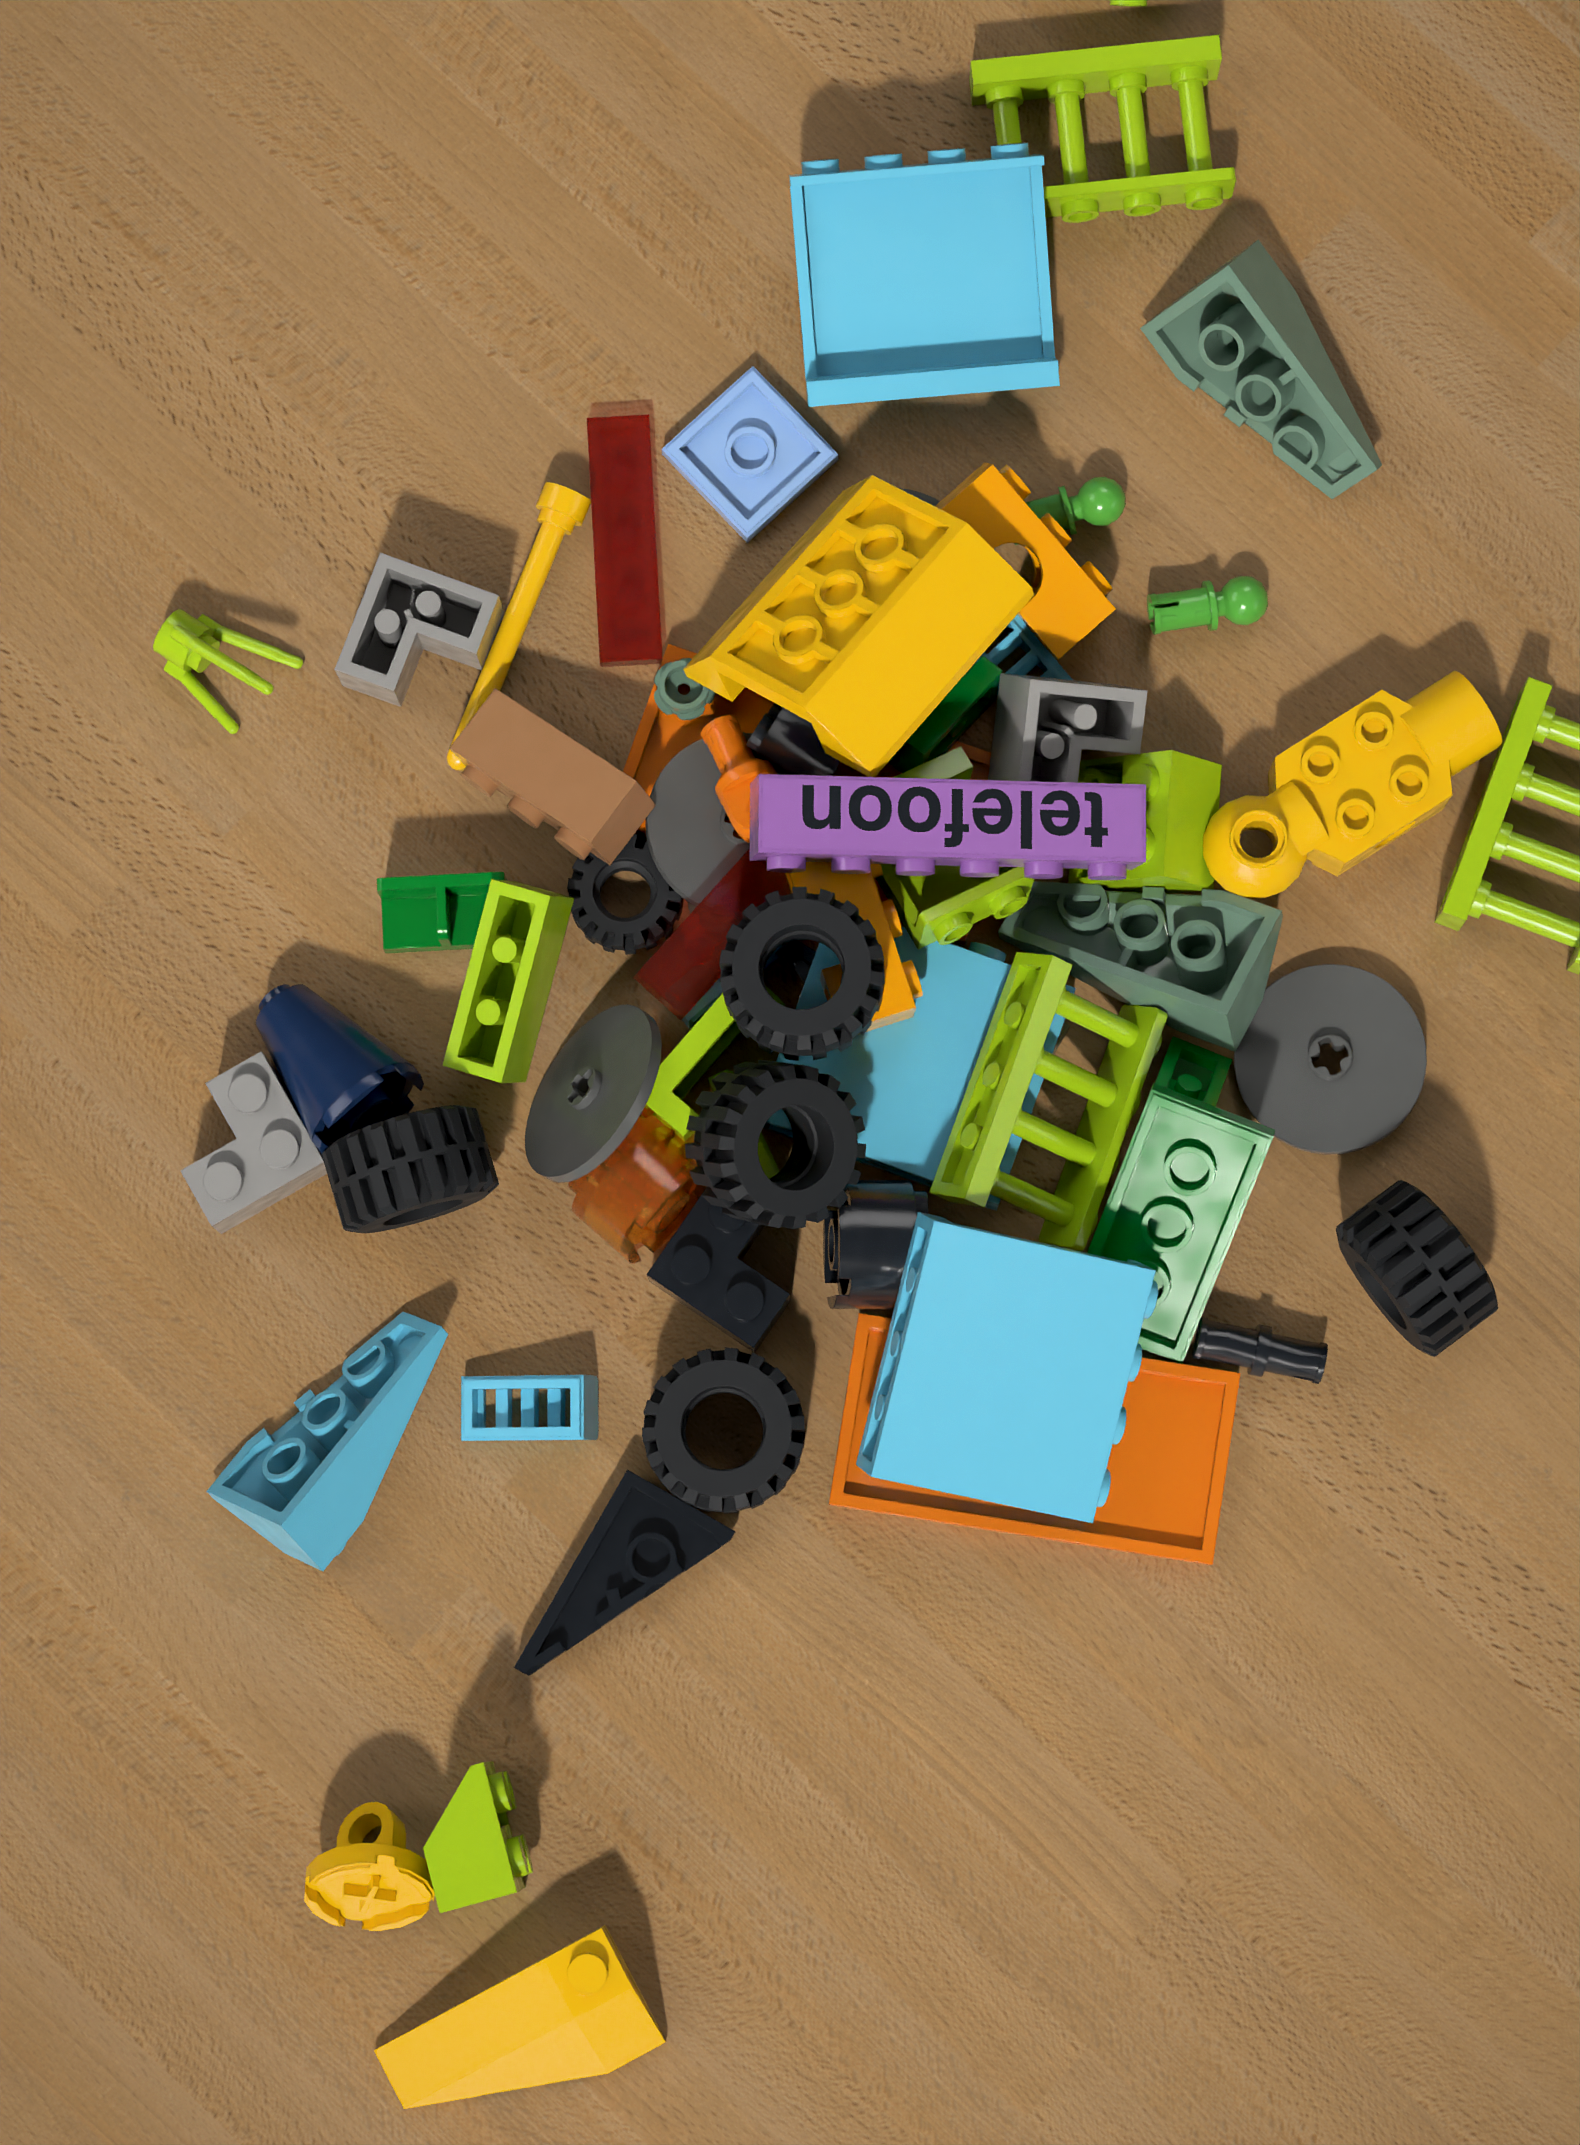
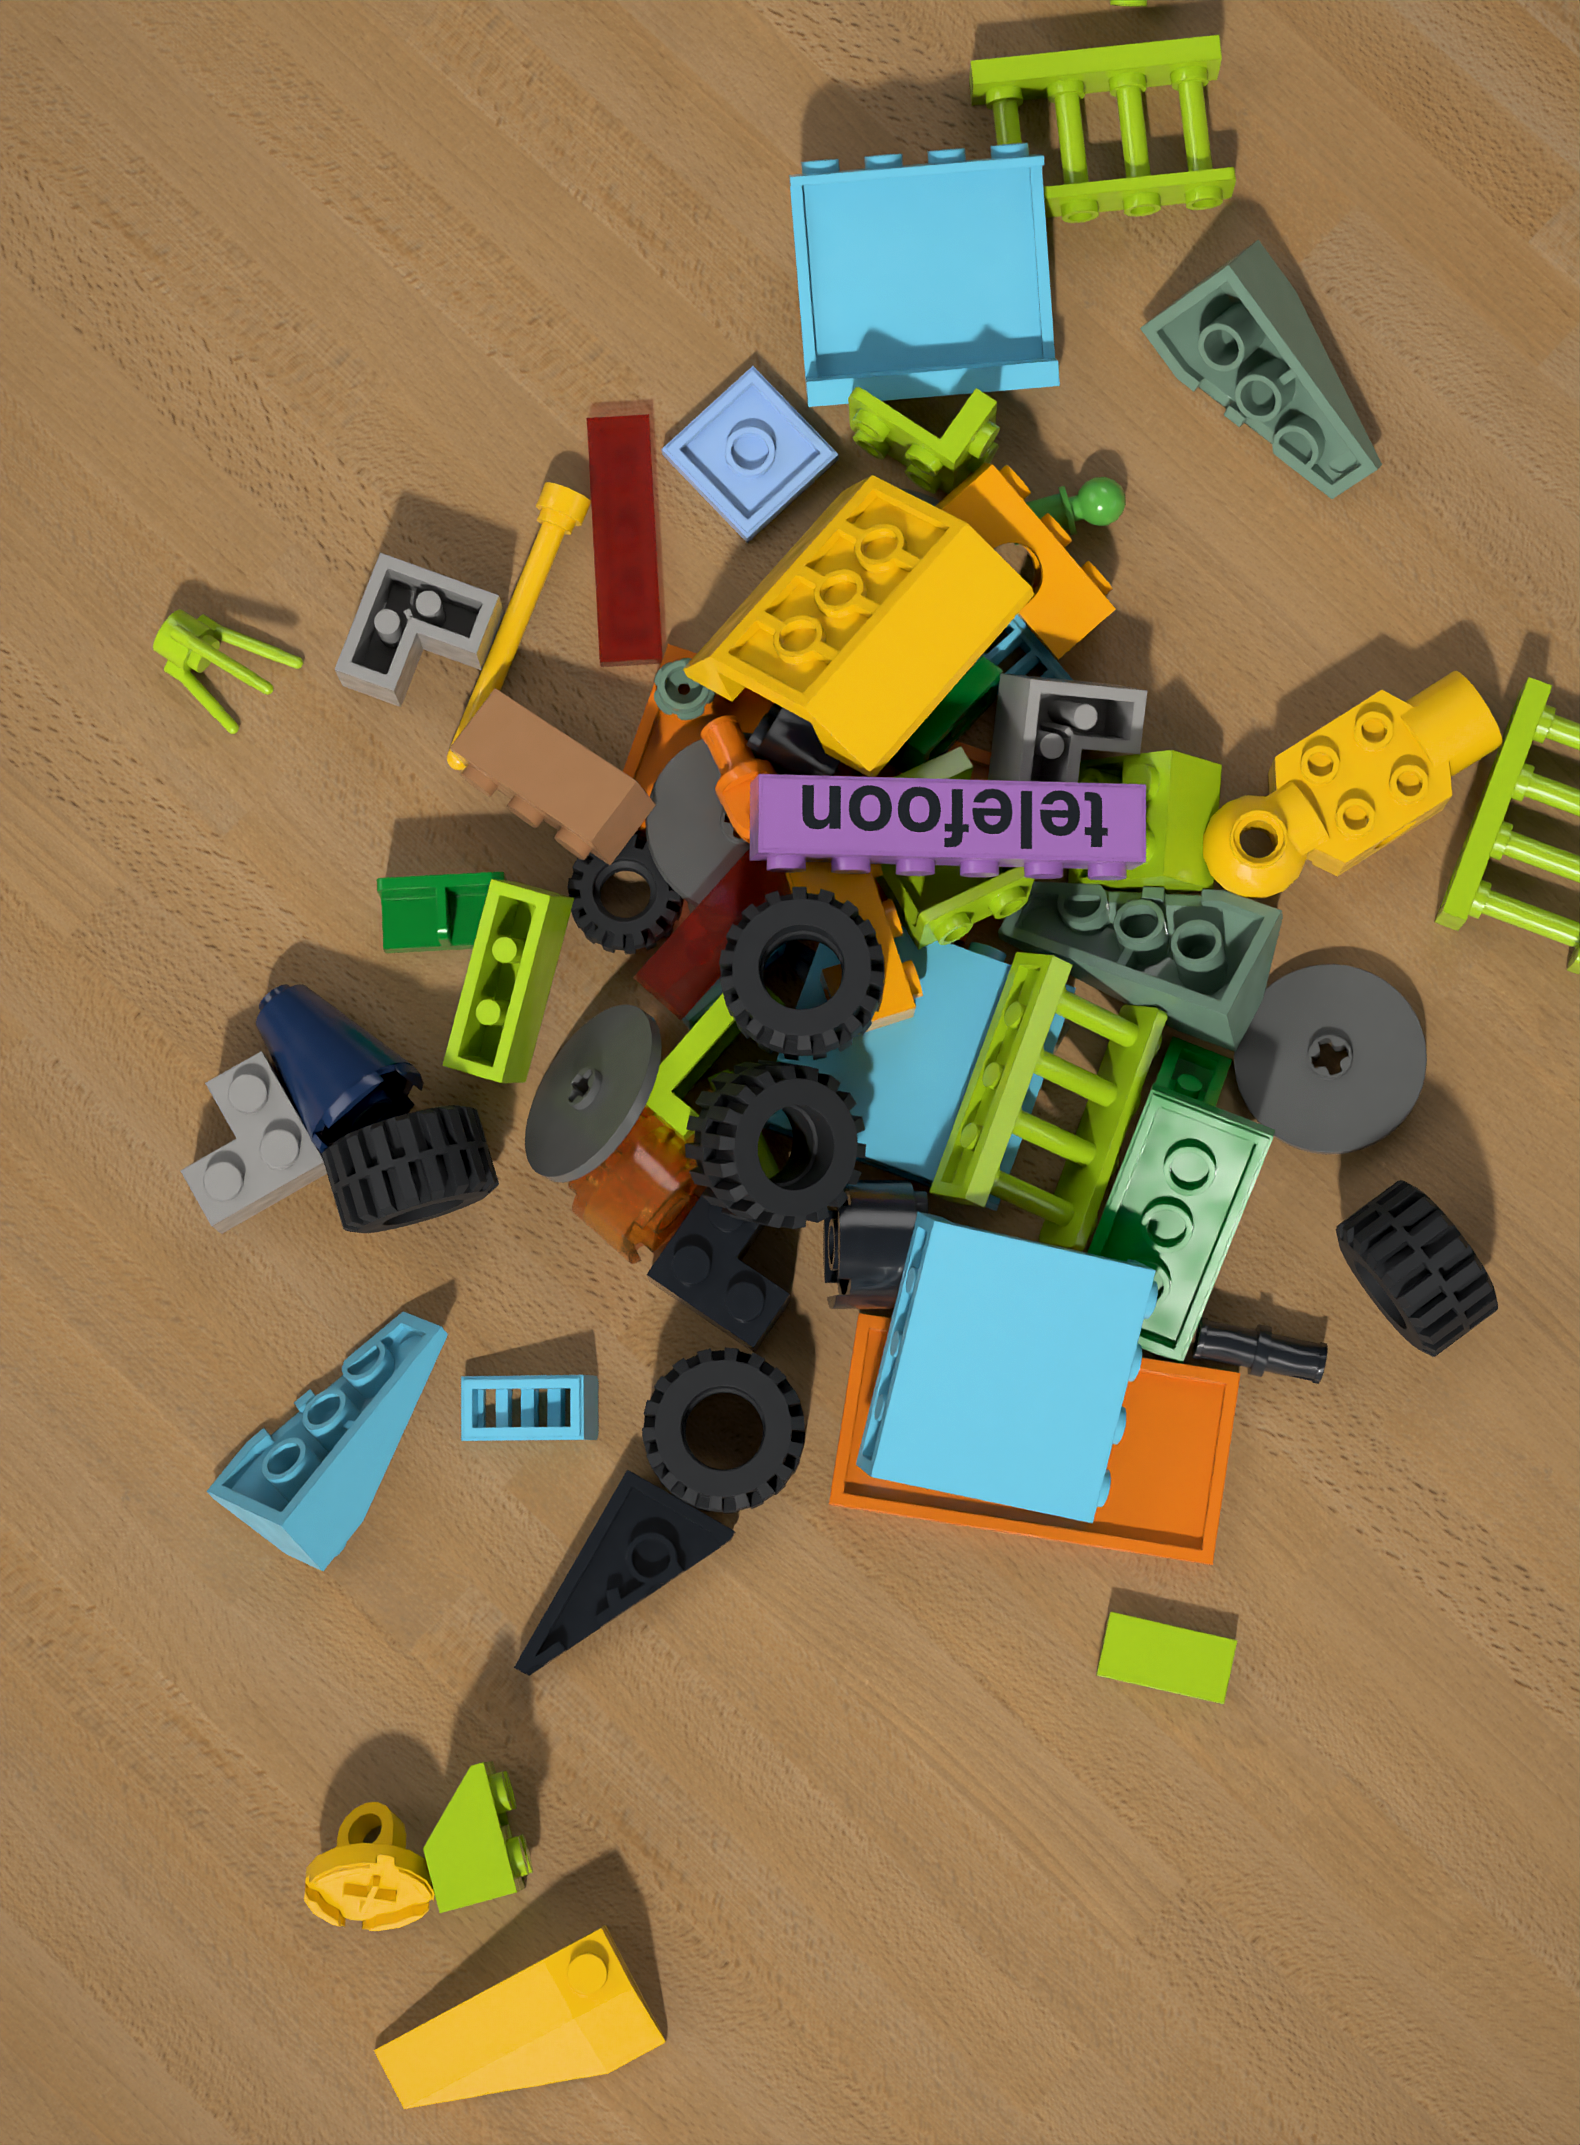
(929, 460): none -> lime bracket
(1166, 1657): none -> lime tile
(1240, 601): bright green pin -> none

